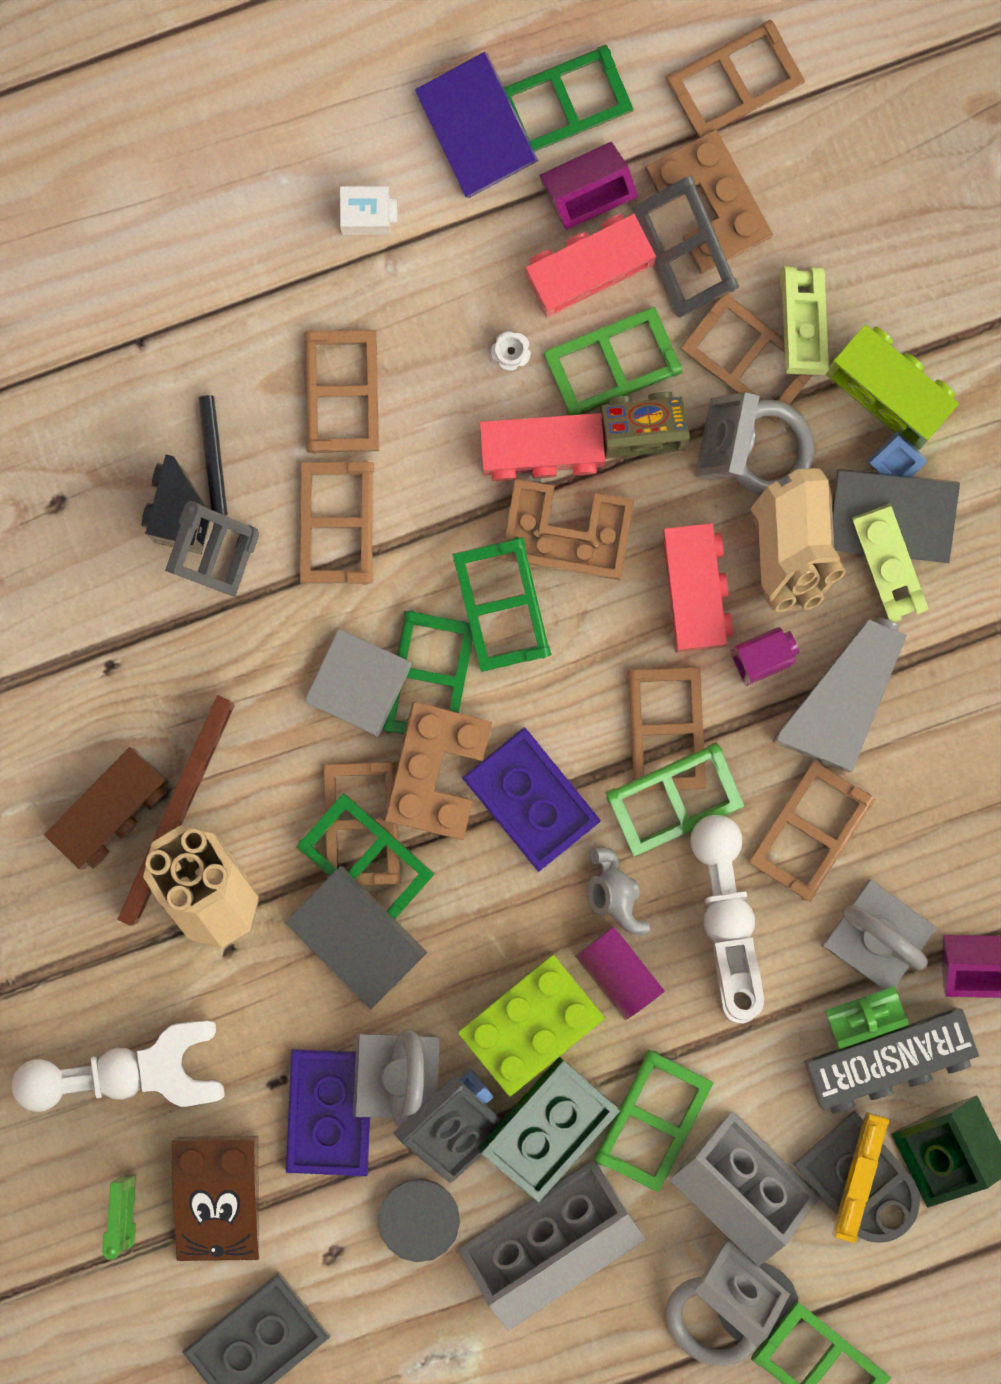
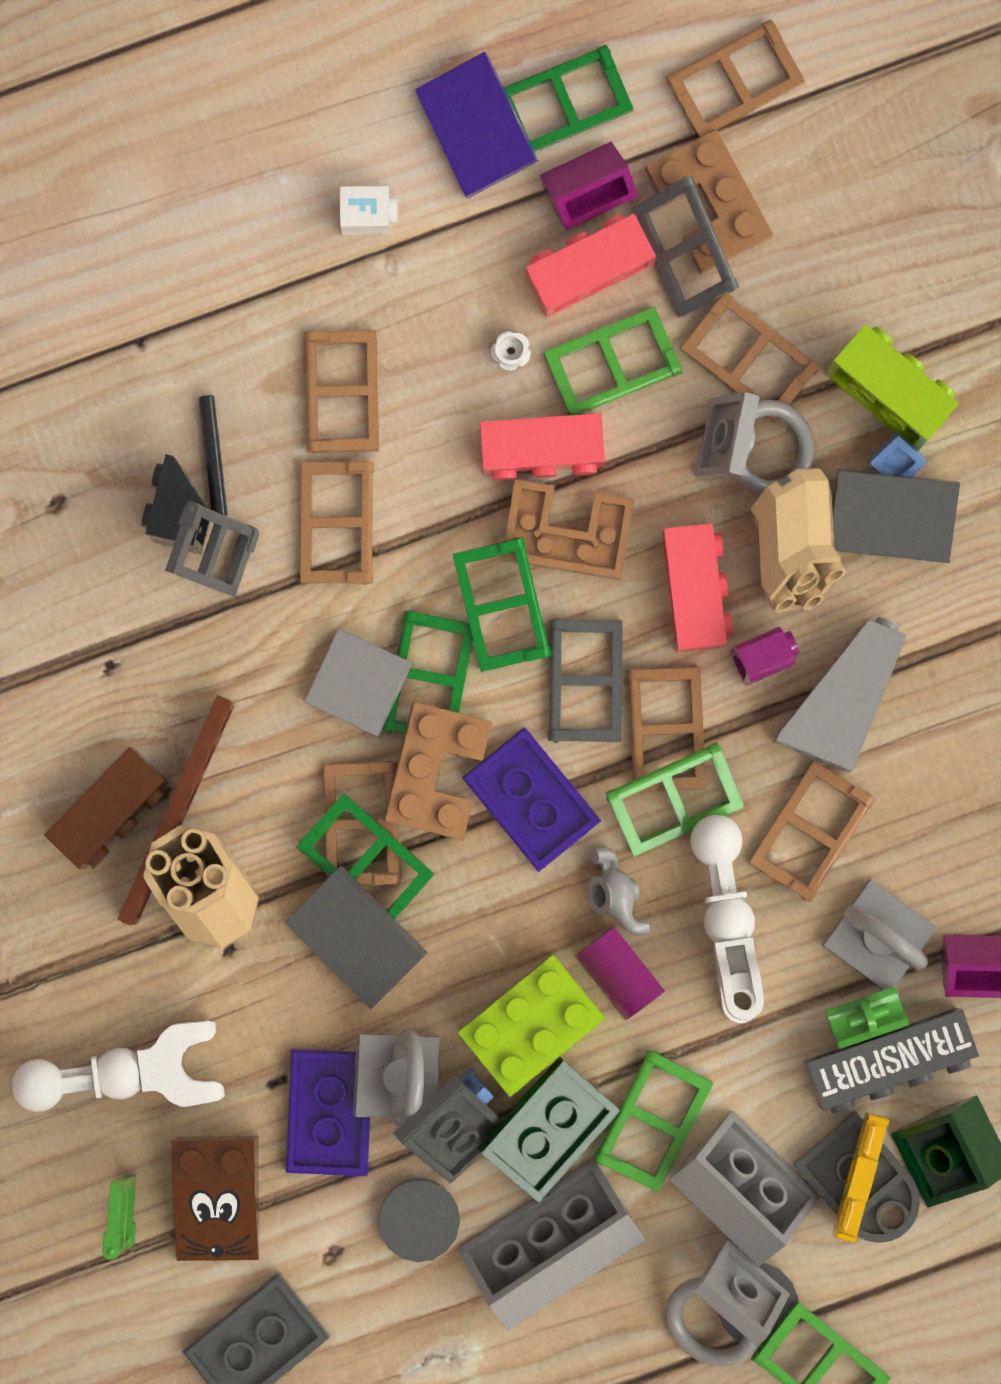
(557, 680): none -> dark grey window
(644, 426): olive slope -> none
(804, 321): yellowish green plate -> none
(889, 561): yellowish green plate -> none

